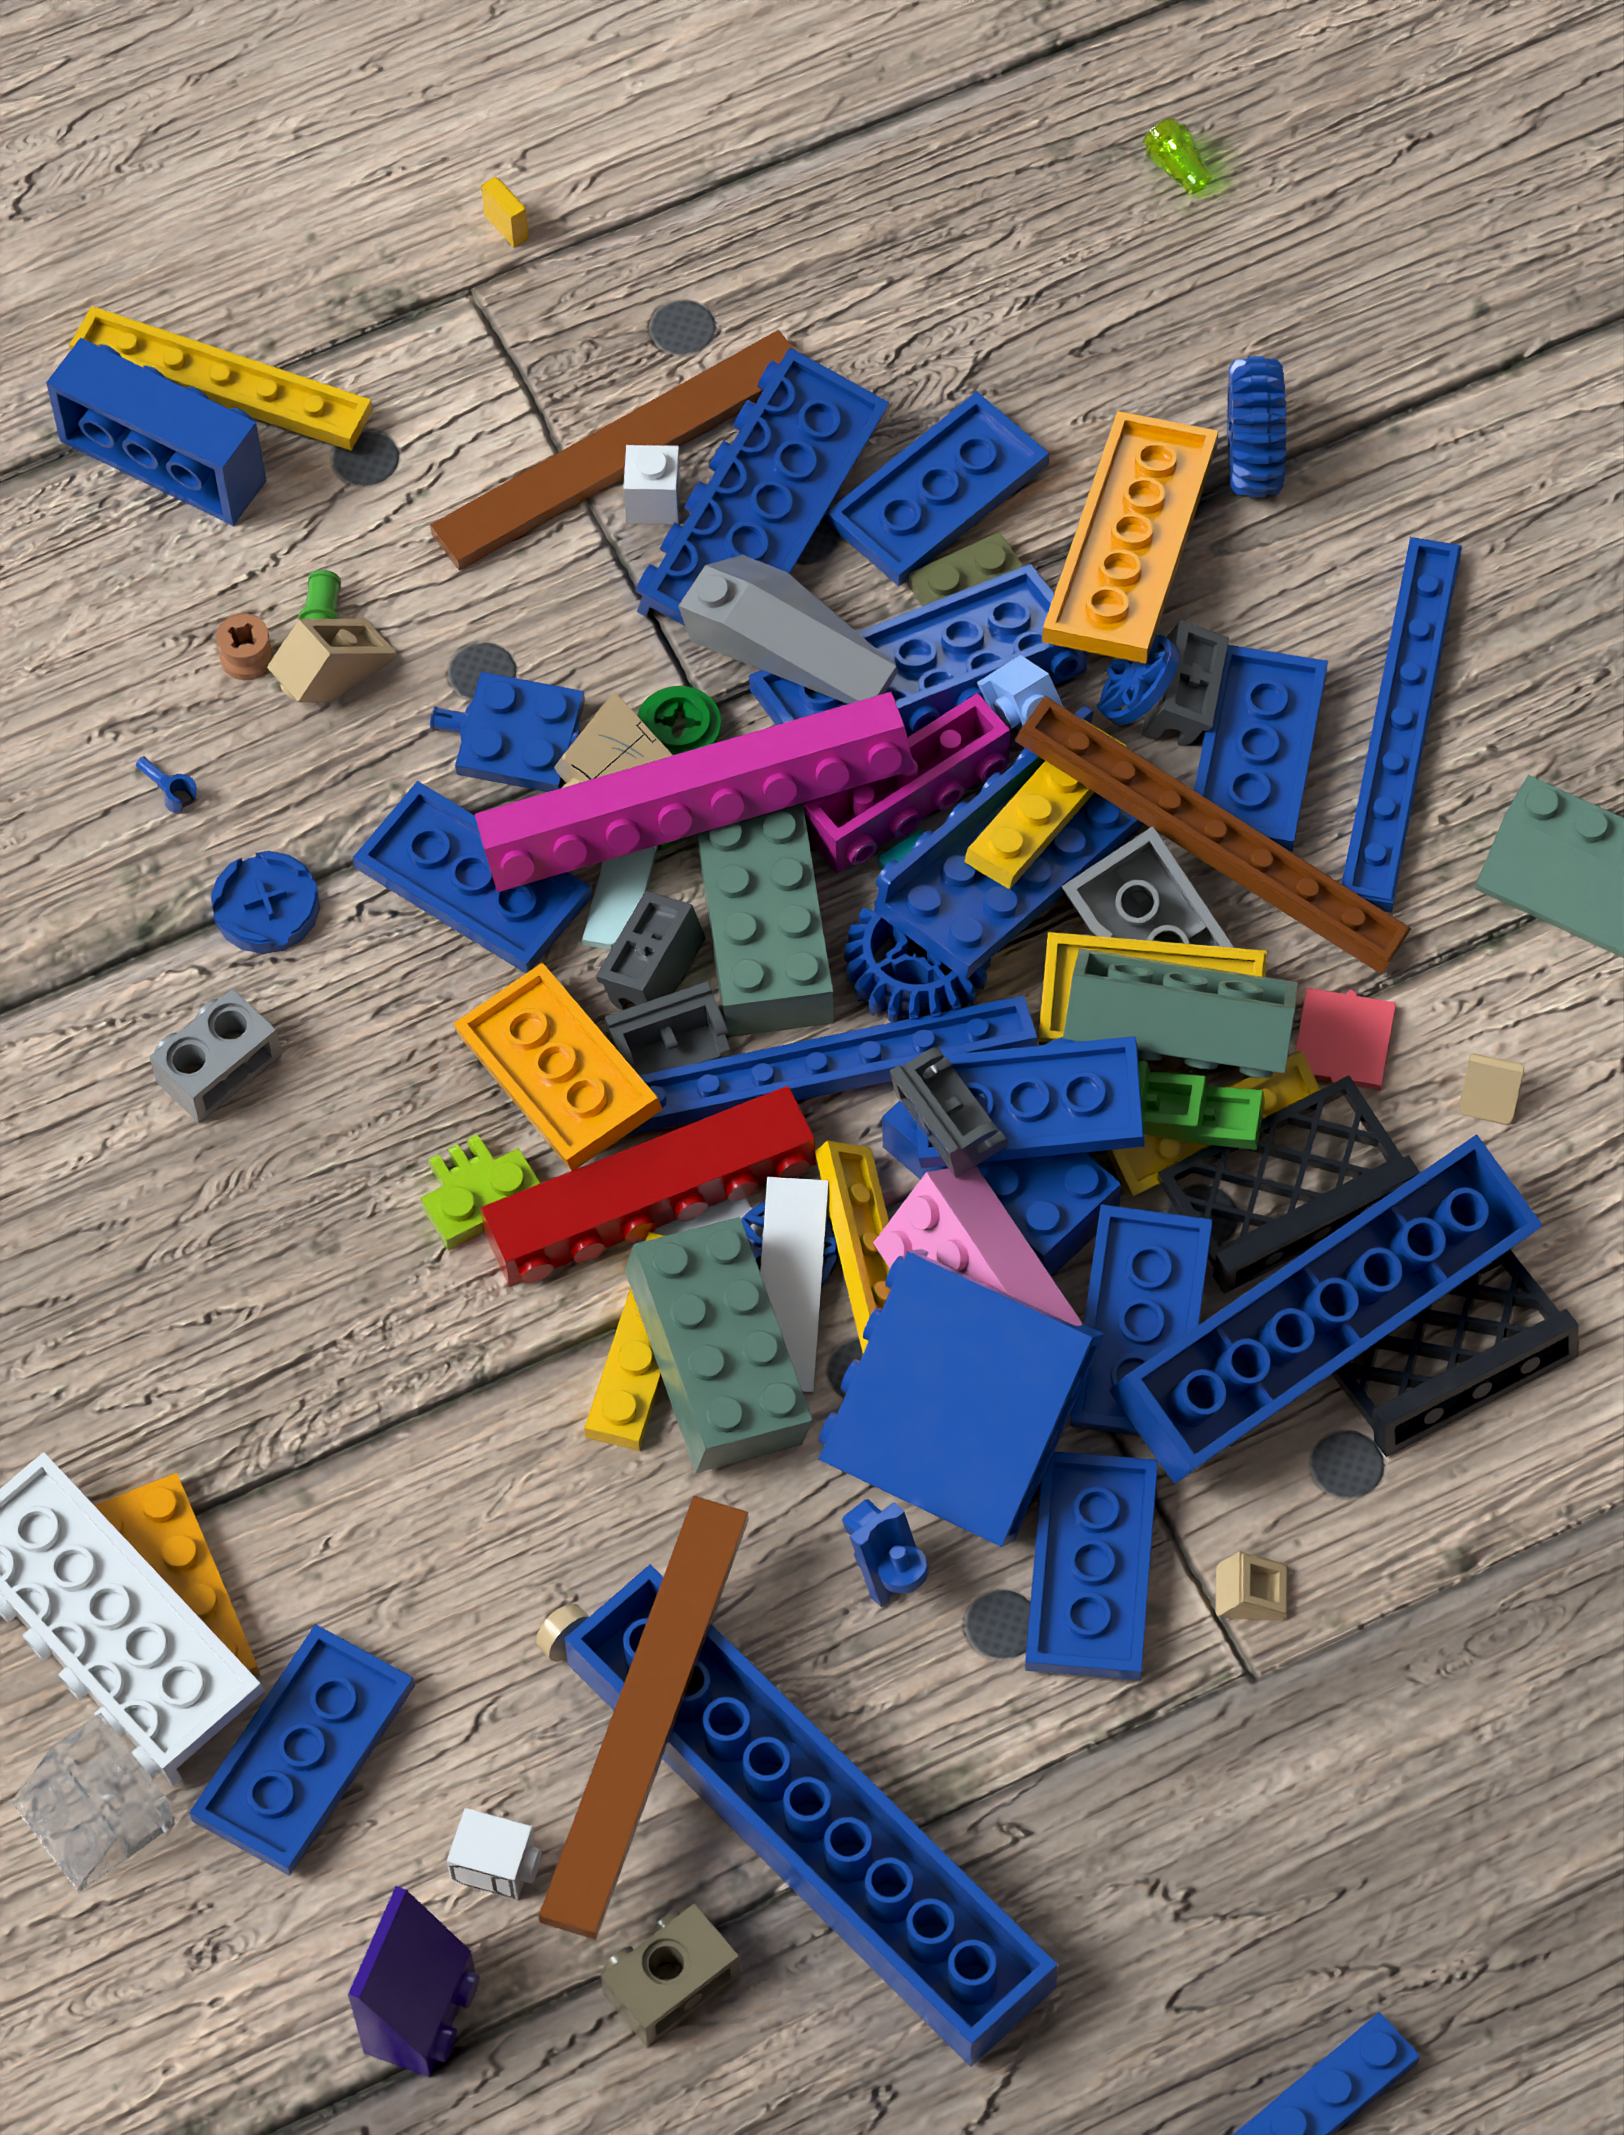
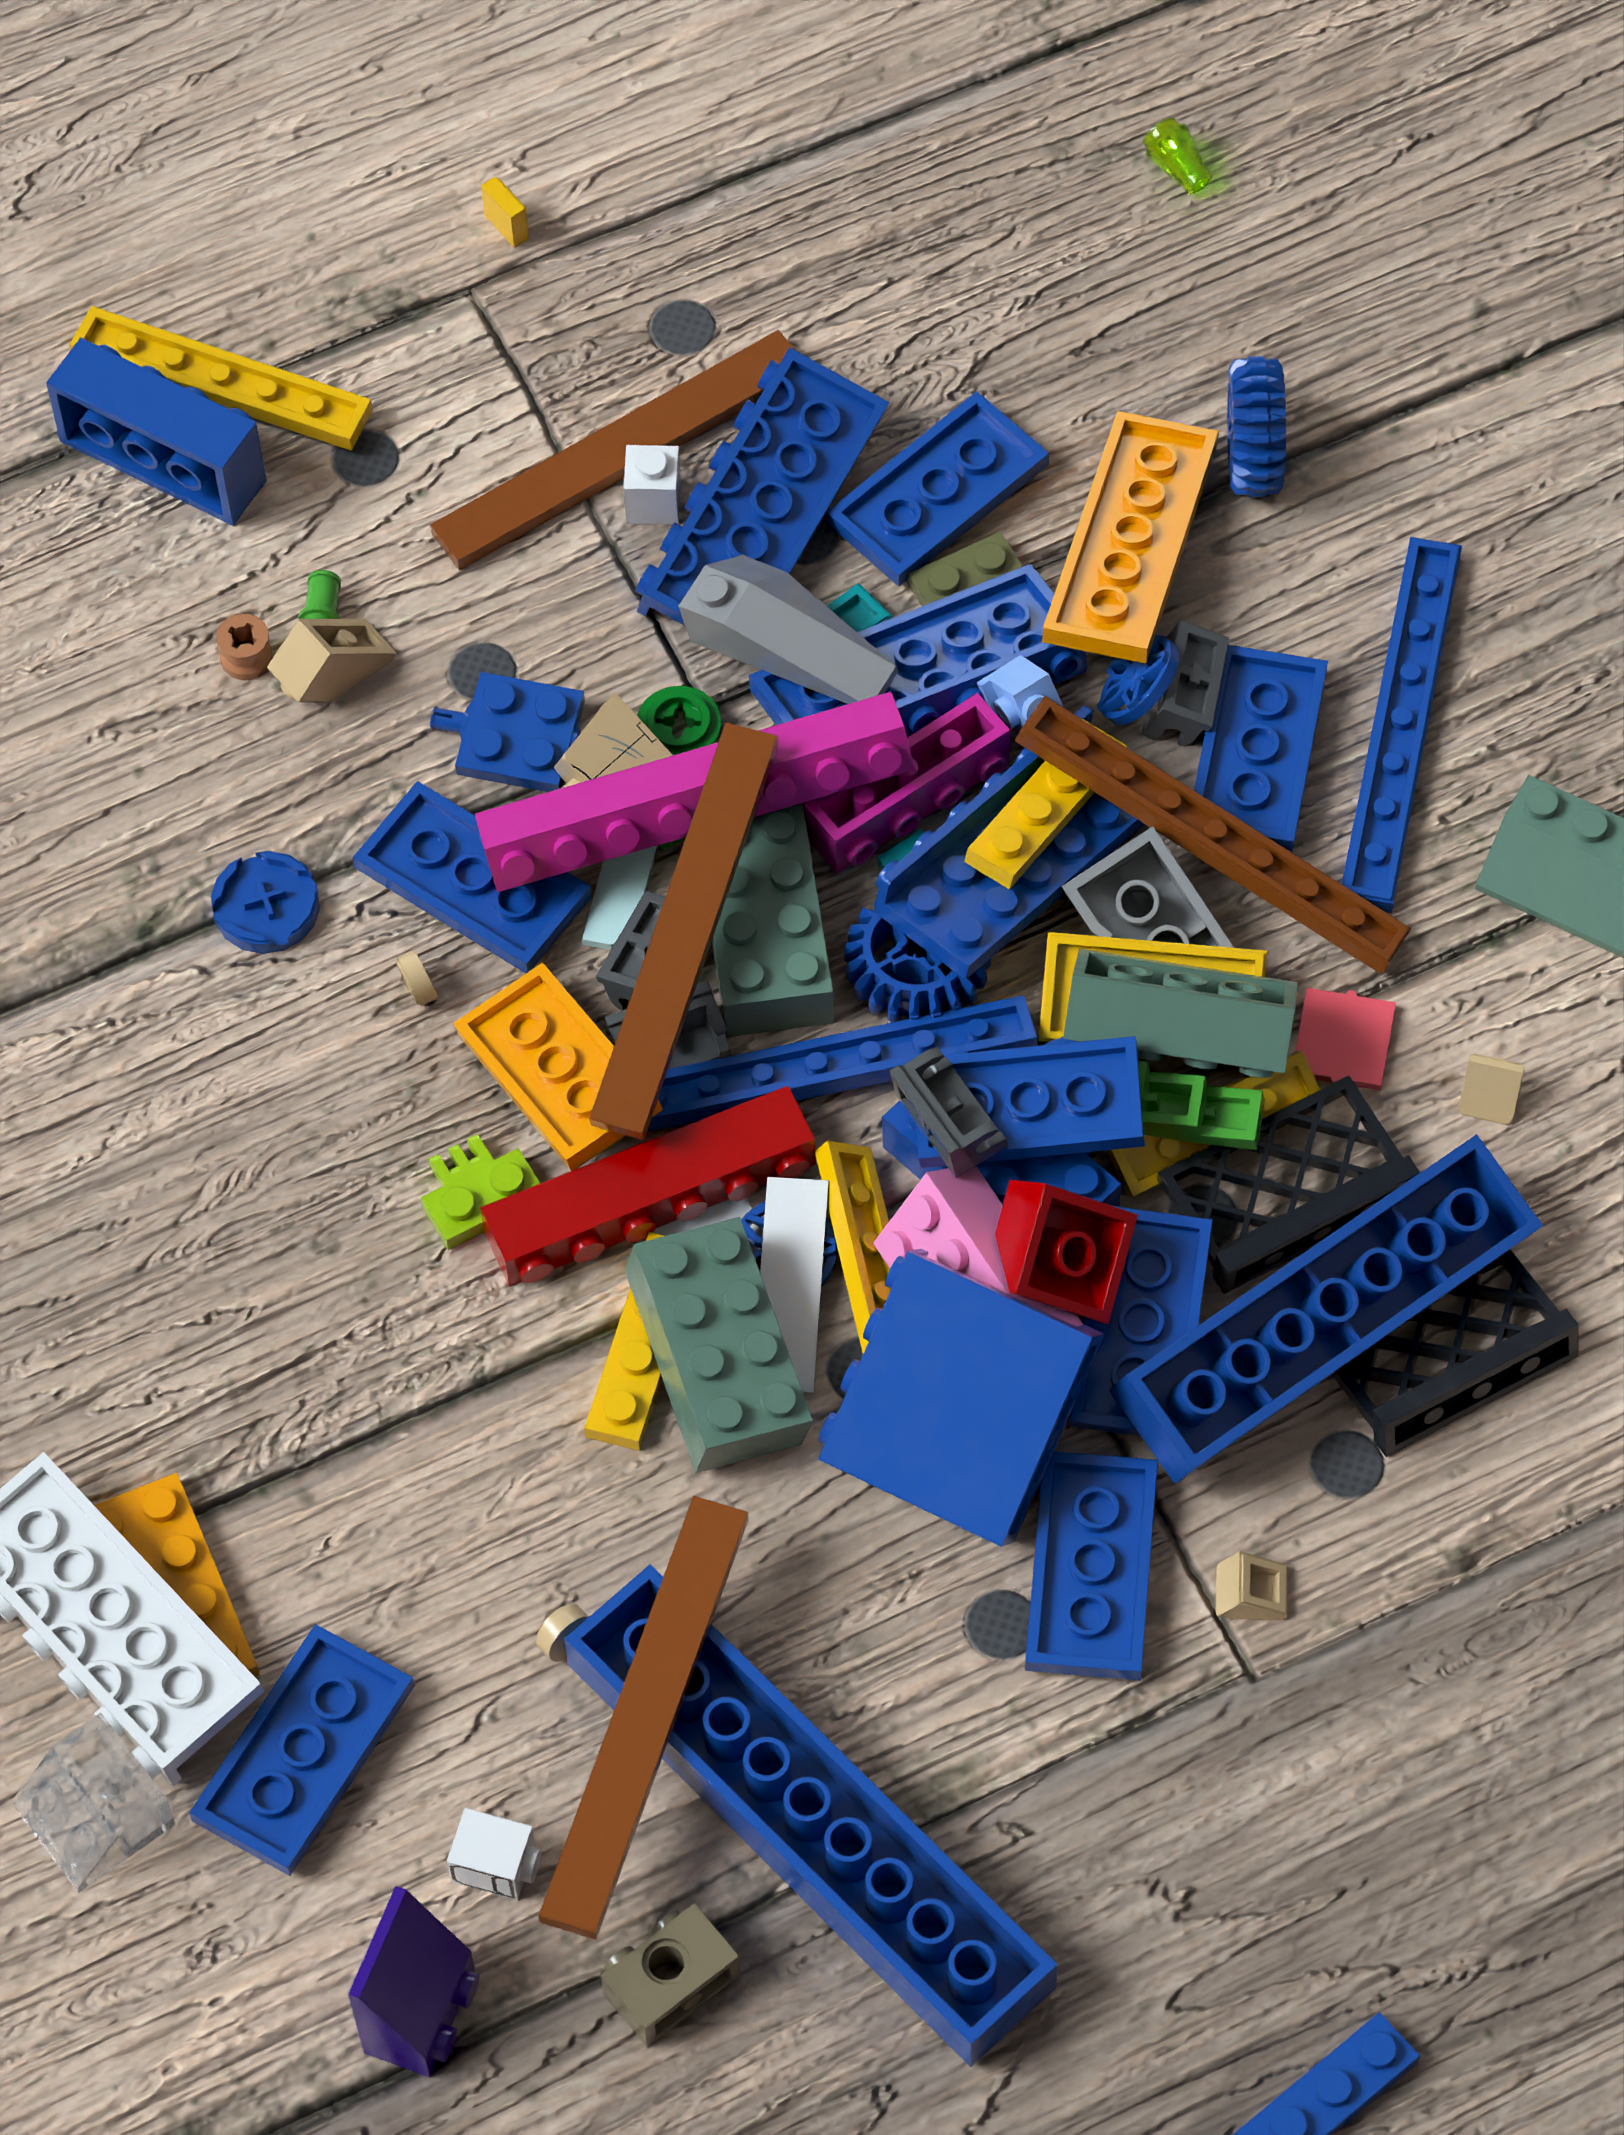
(168, 783): blue hand -> none
(224, 1062): light grey brick -> none
(416, 978): none -> tan tile
(684, 931): none -> dark orange tile
(859, 608): none -> teal tile
(885, 1550): blue hips -> none
(1063, 1248): none -> red slope

